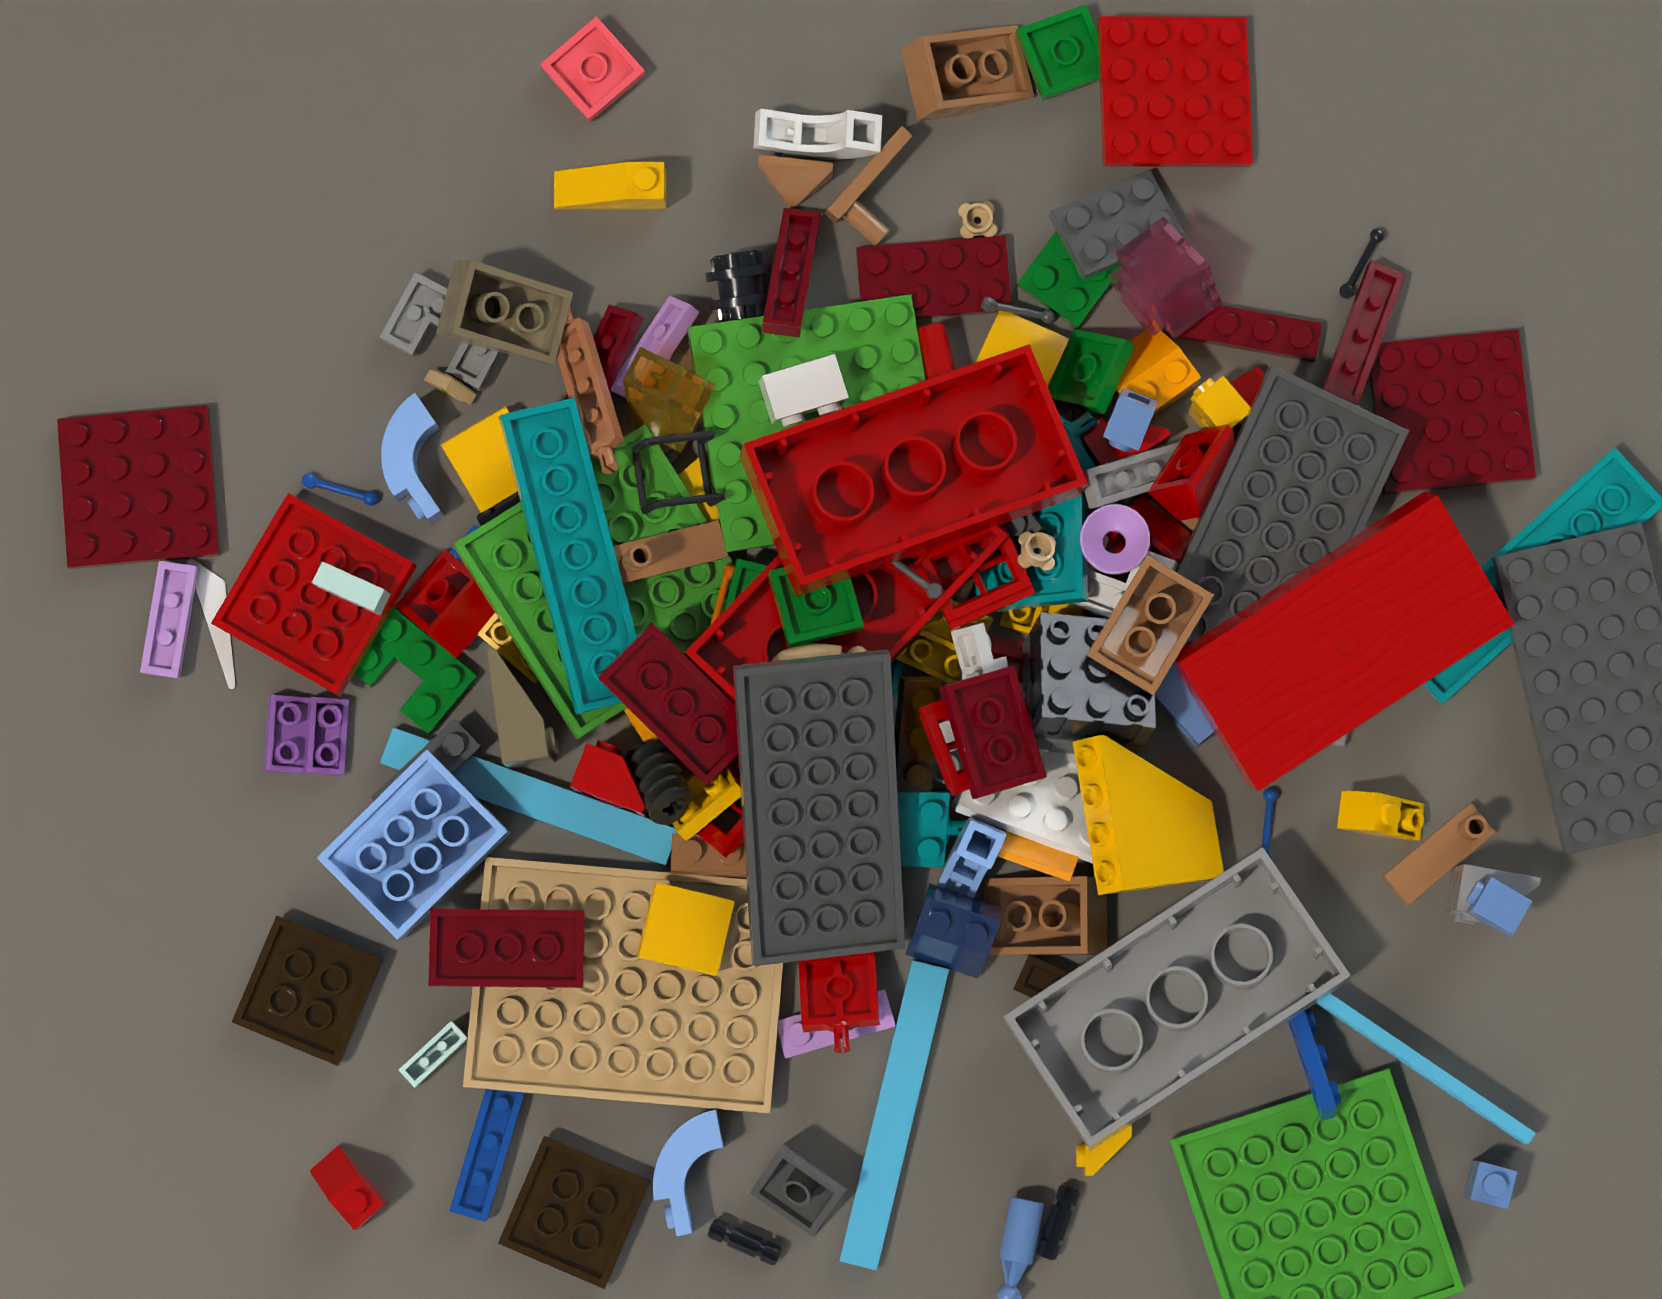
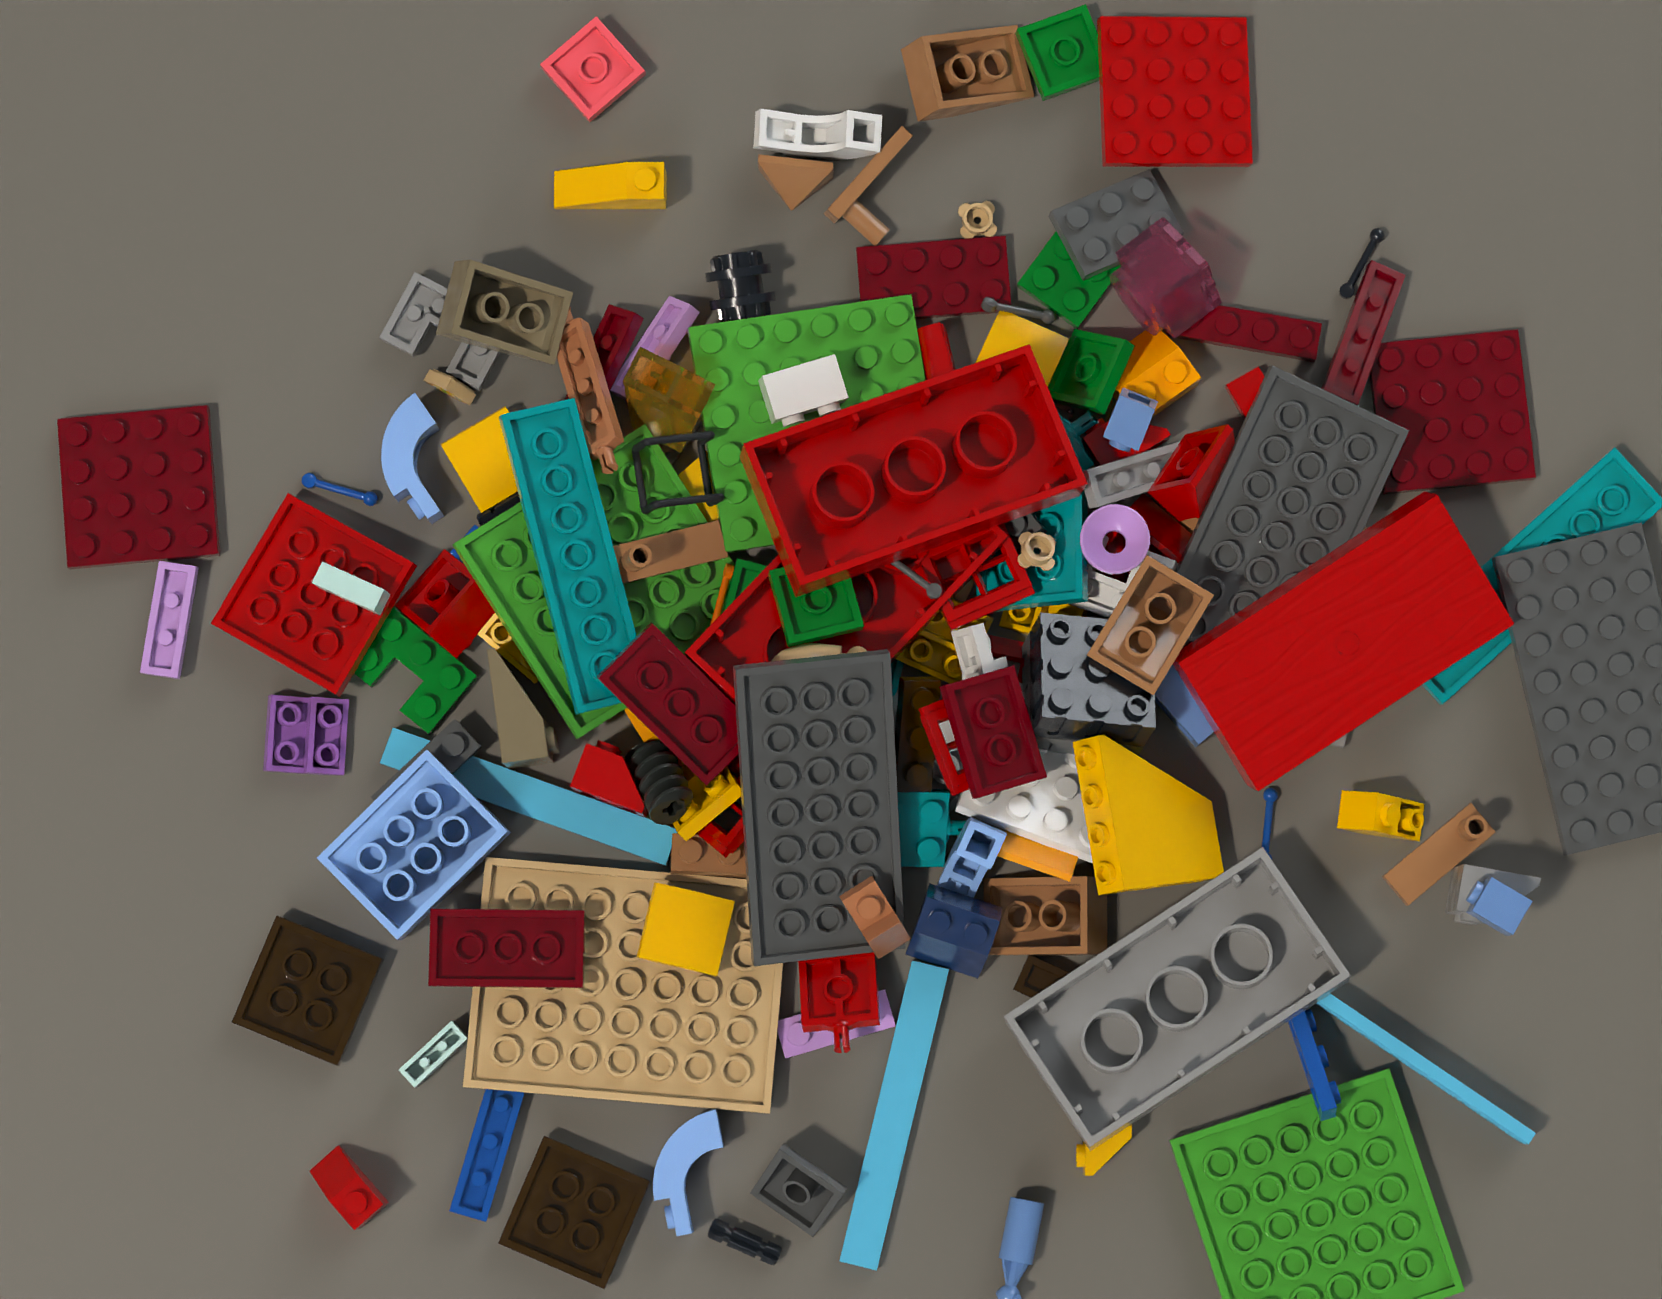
(212, 594): white sticker -> none
(791, 272): dark red plate -> none
(875, 917): none -> nougat slope
(1057, 1222): black axle -> none
(1218, 405): yellow brick -> none
(1490, 1184): medium blue brick -> none

